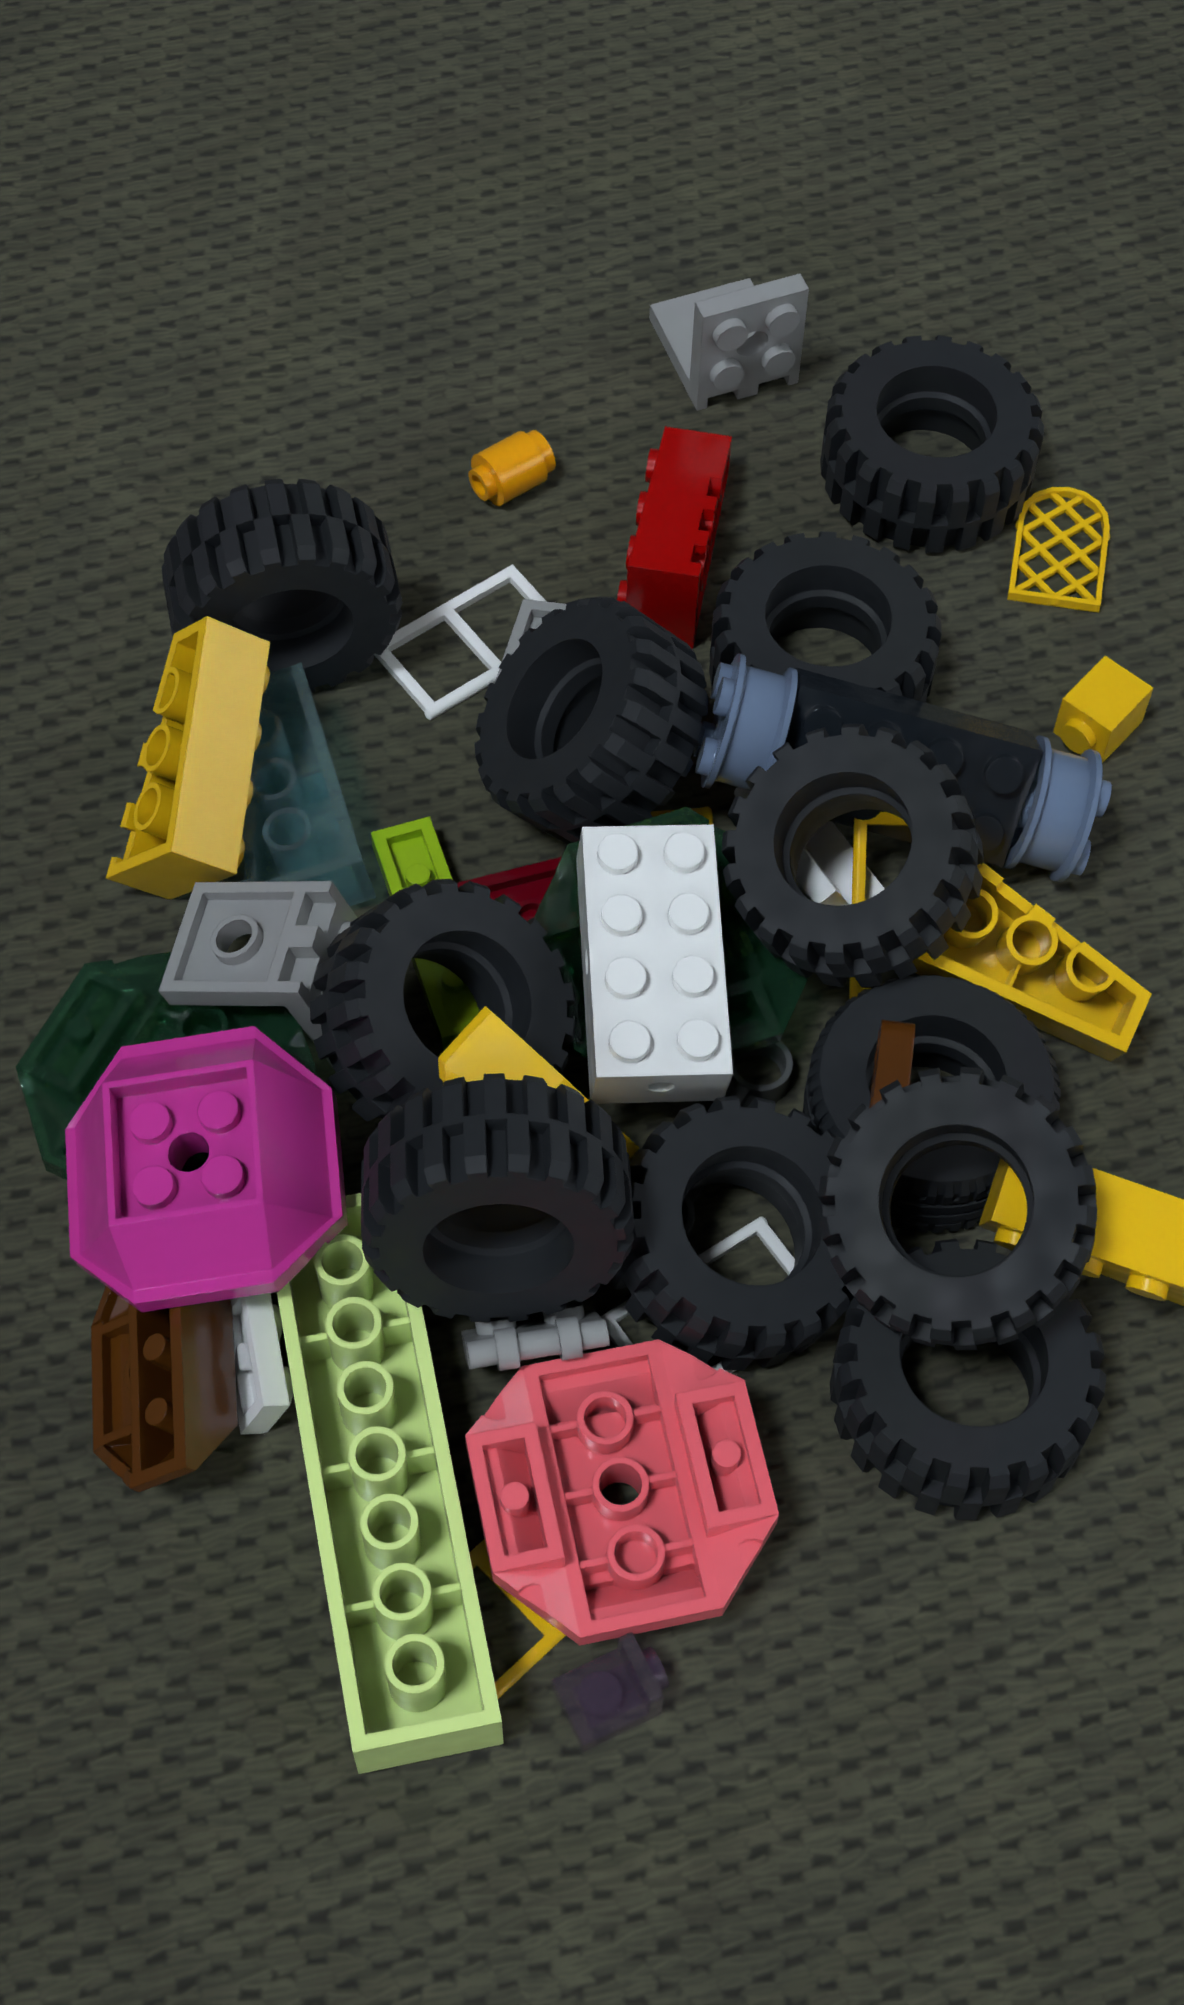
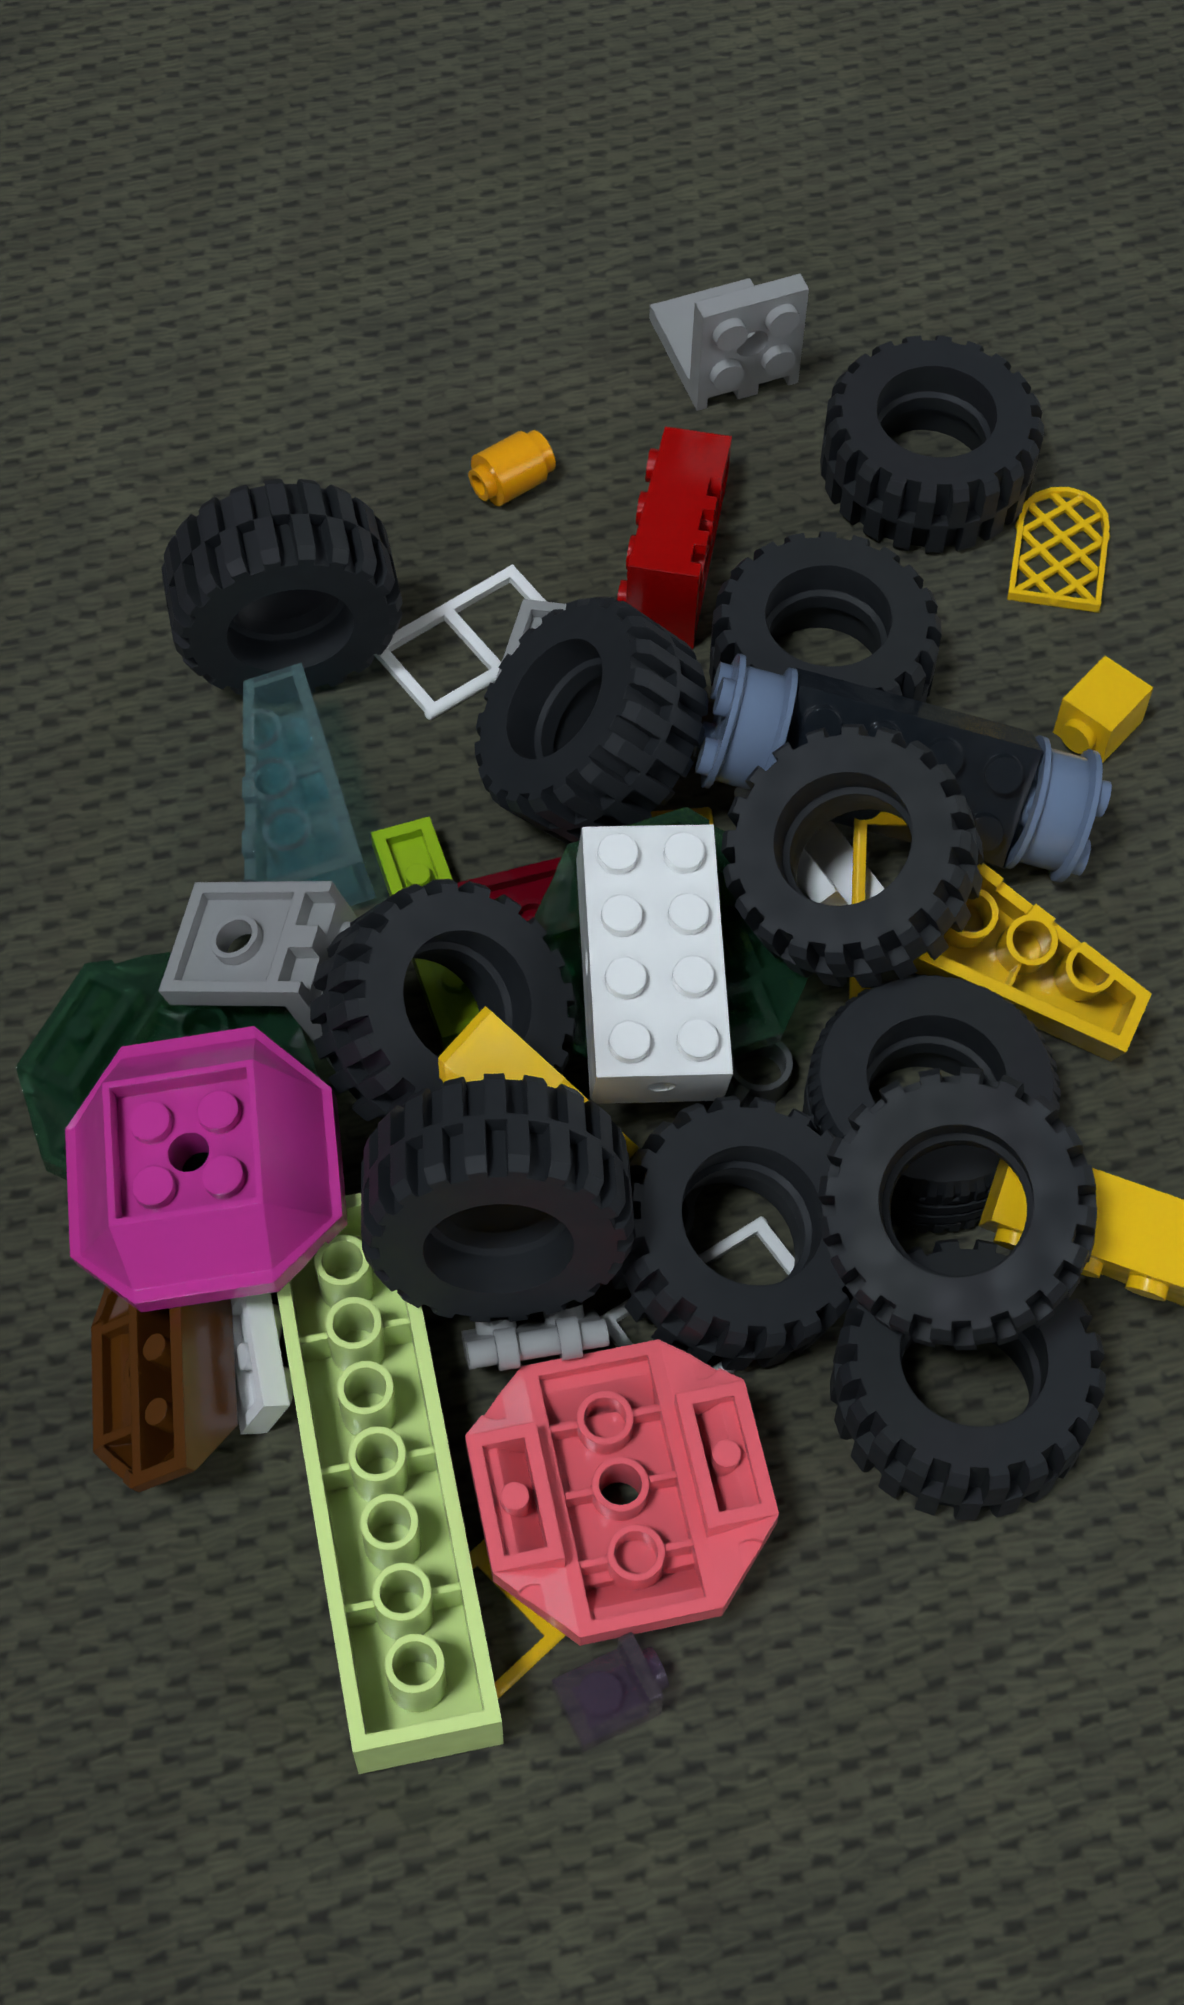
(197, 763): yellow wedge -> none
(892, 1056): reddish brown beam -> none

